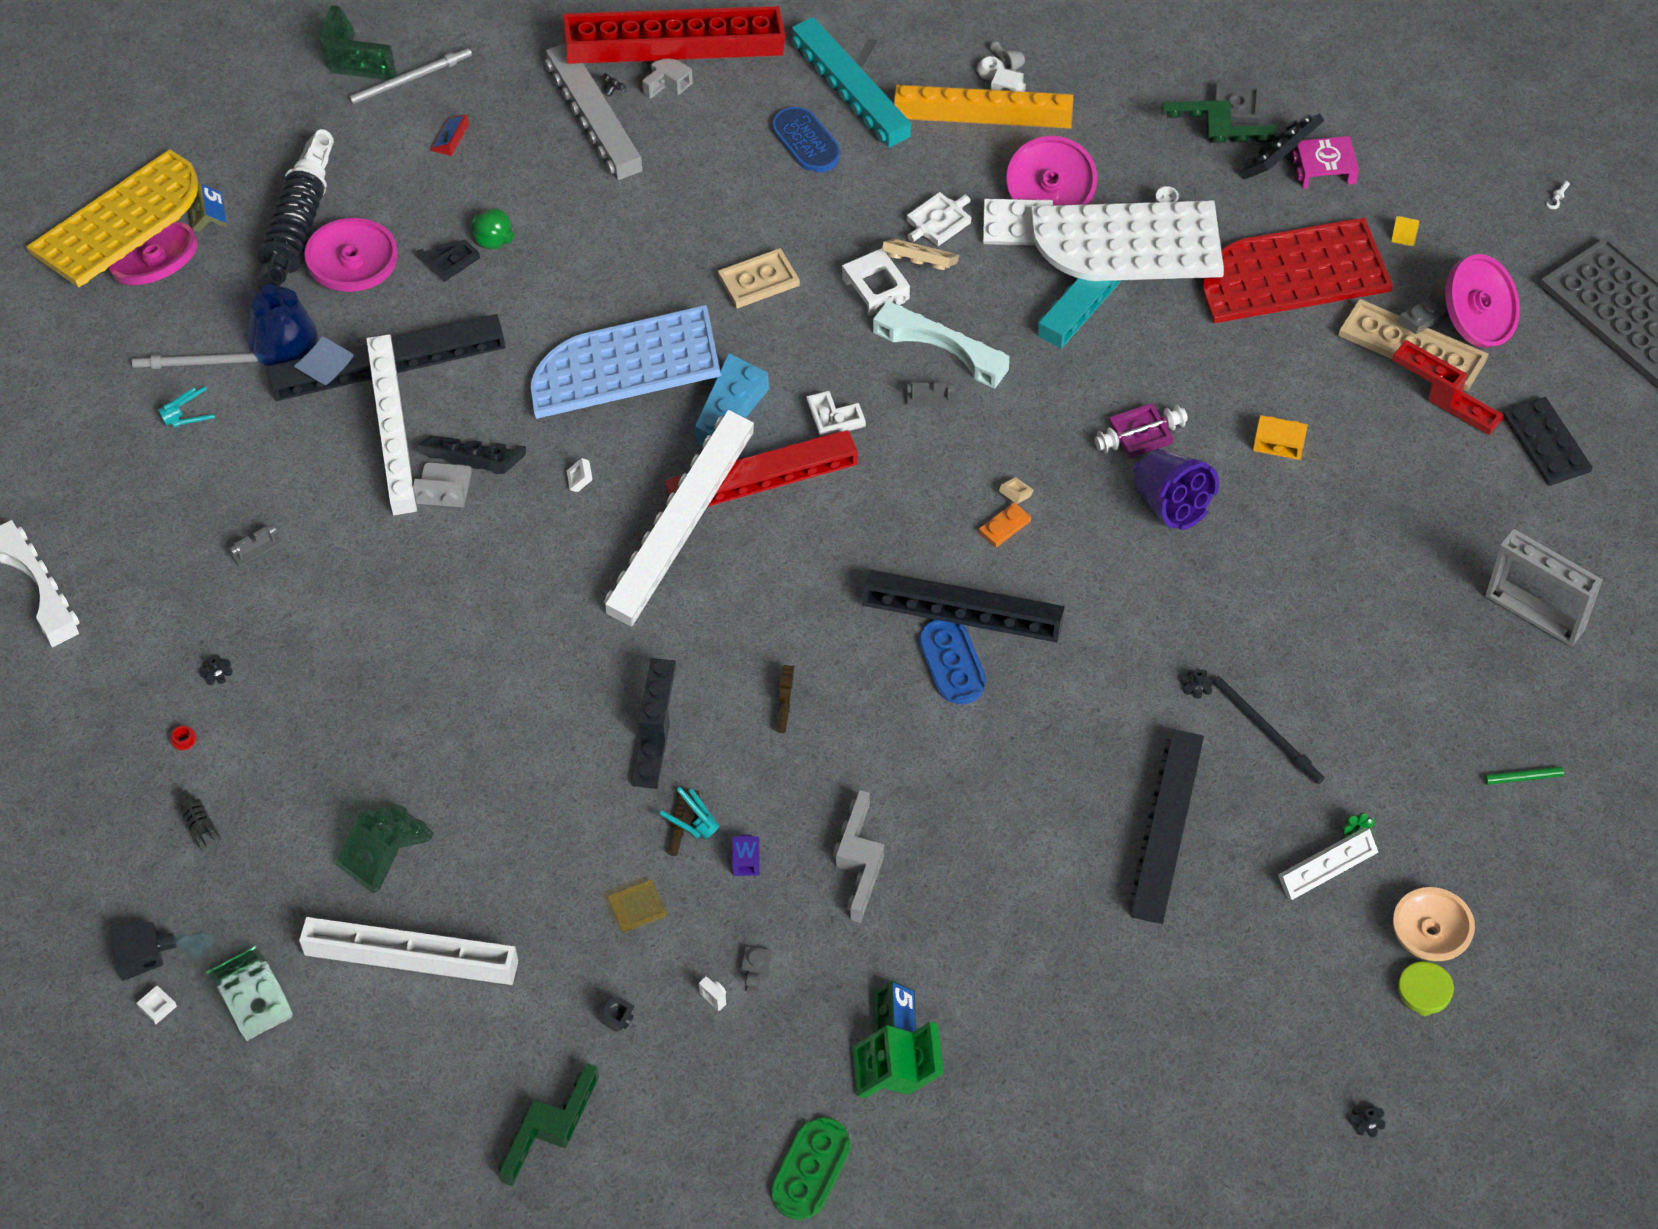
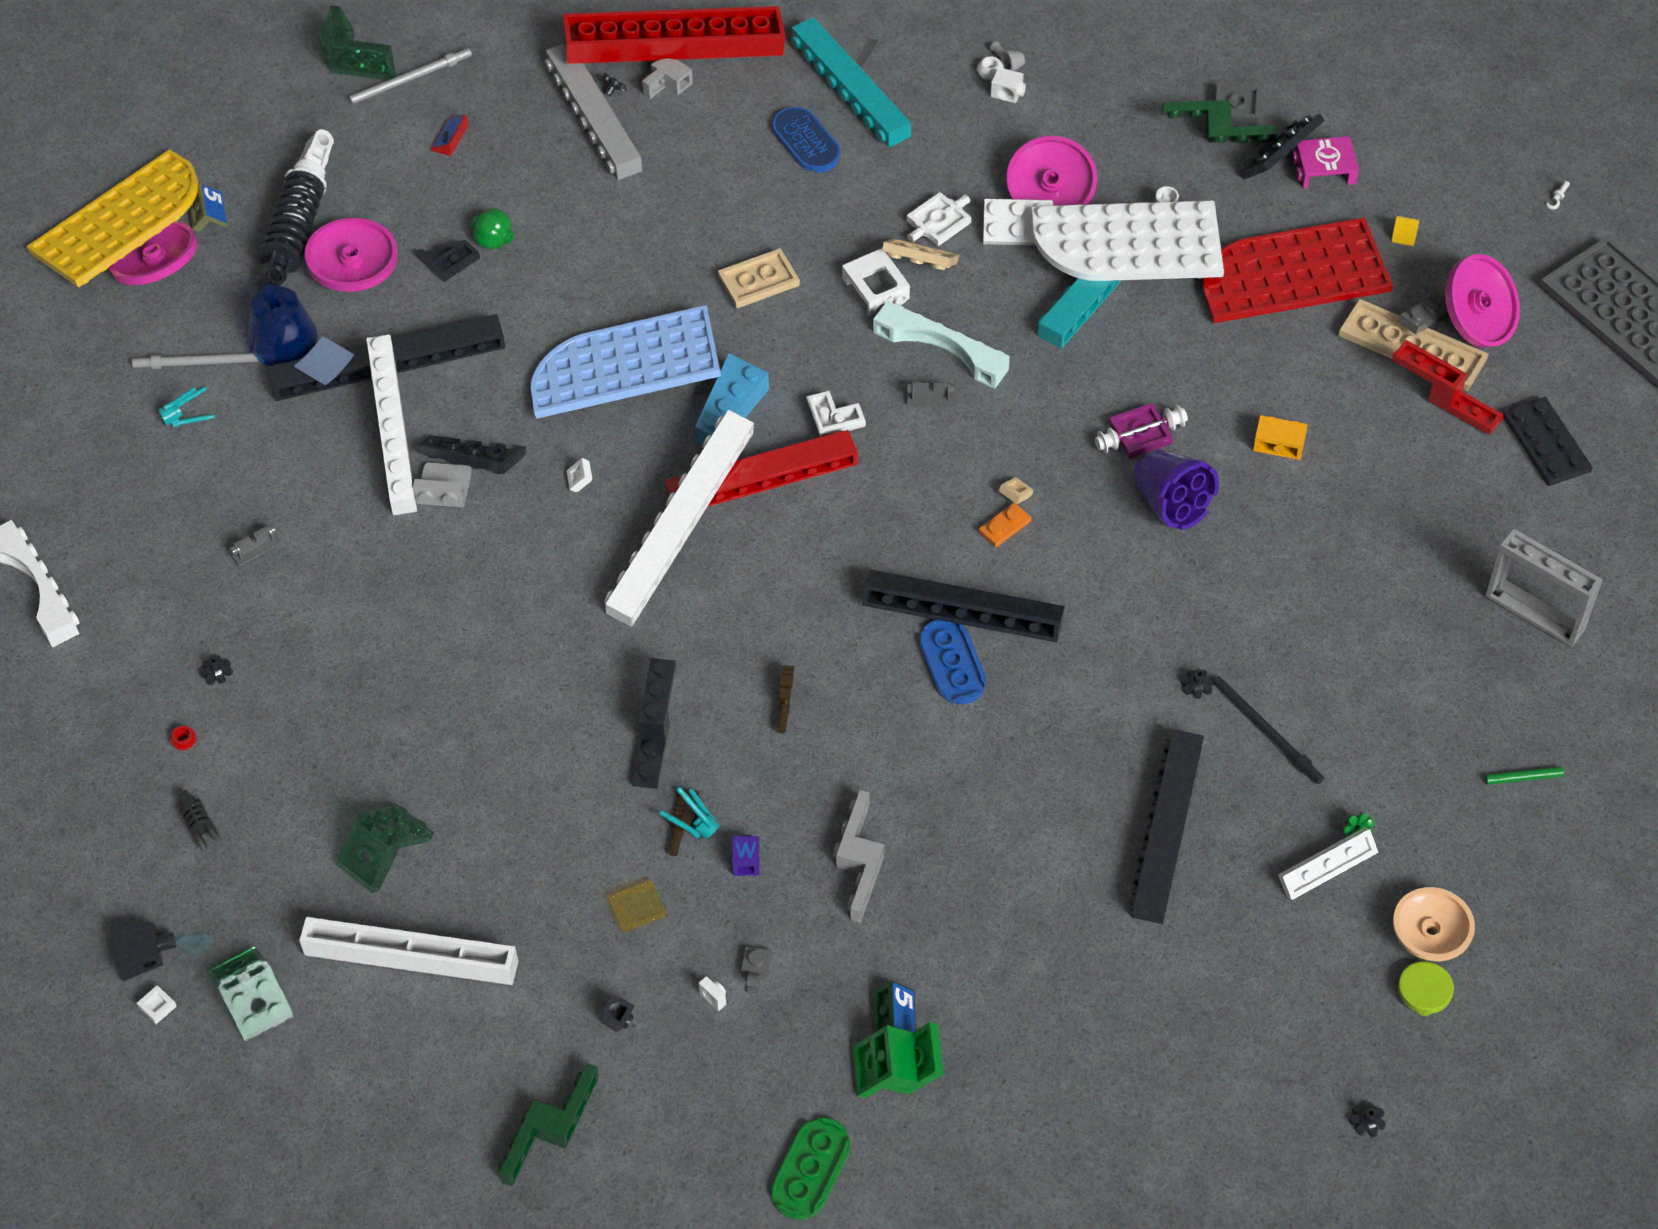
(985, 106): light orange brick -> none

